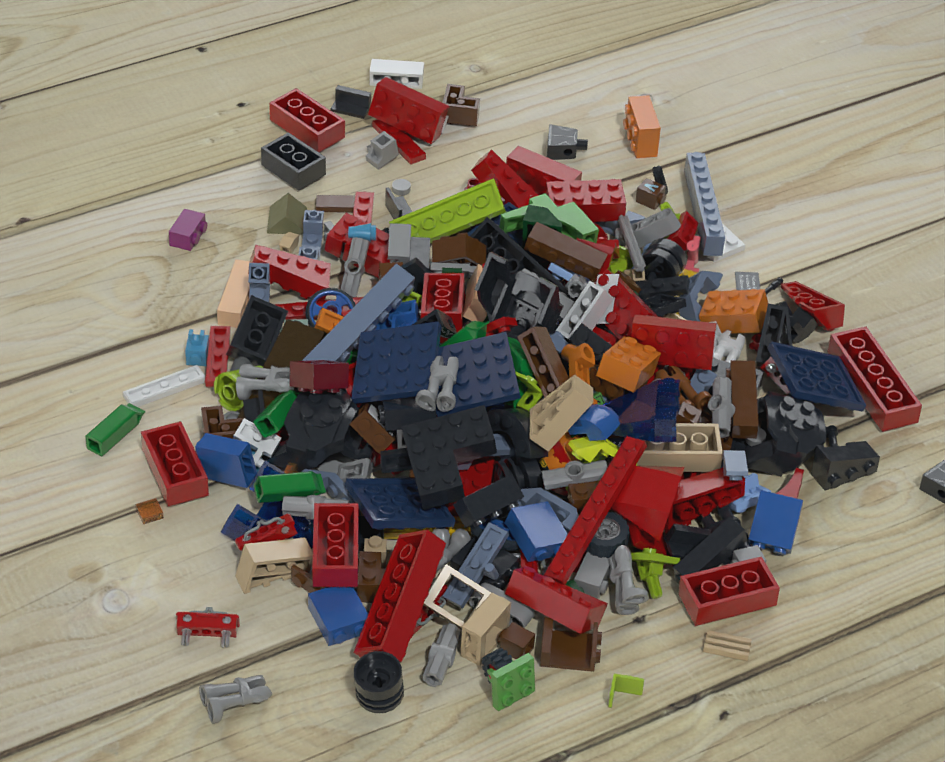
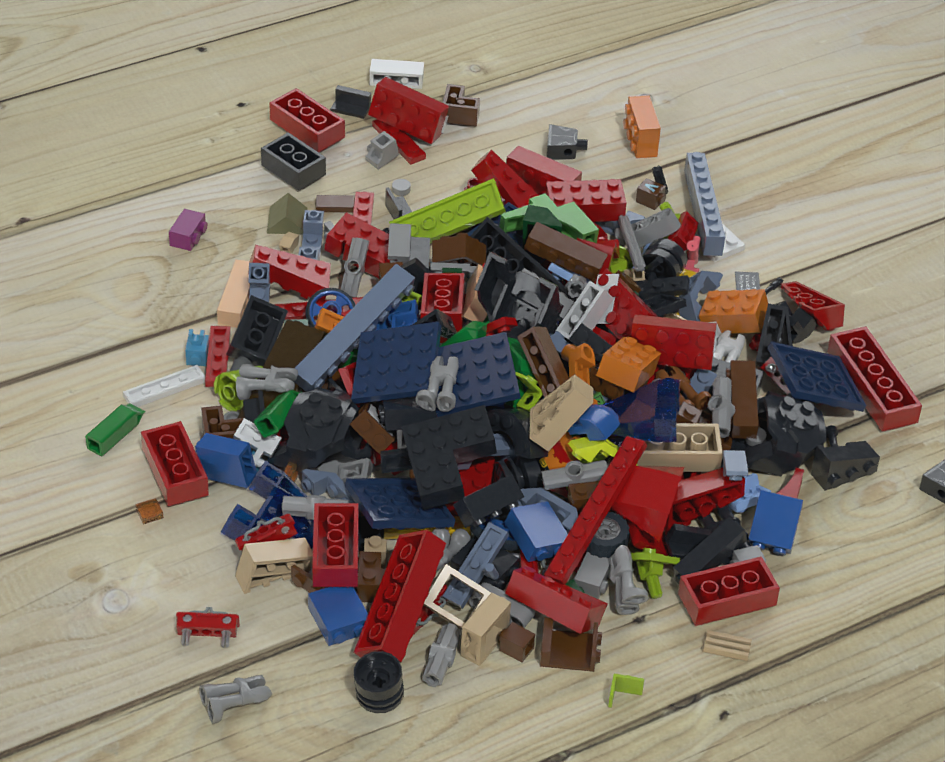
(301, 484): green piece -> none
(319, 375): dark red brick -> none
(364, 231): dark azure cone -> none
(509, 678): bright green plate -> none

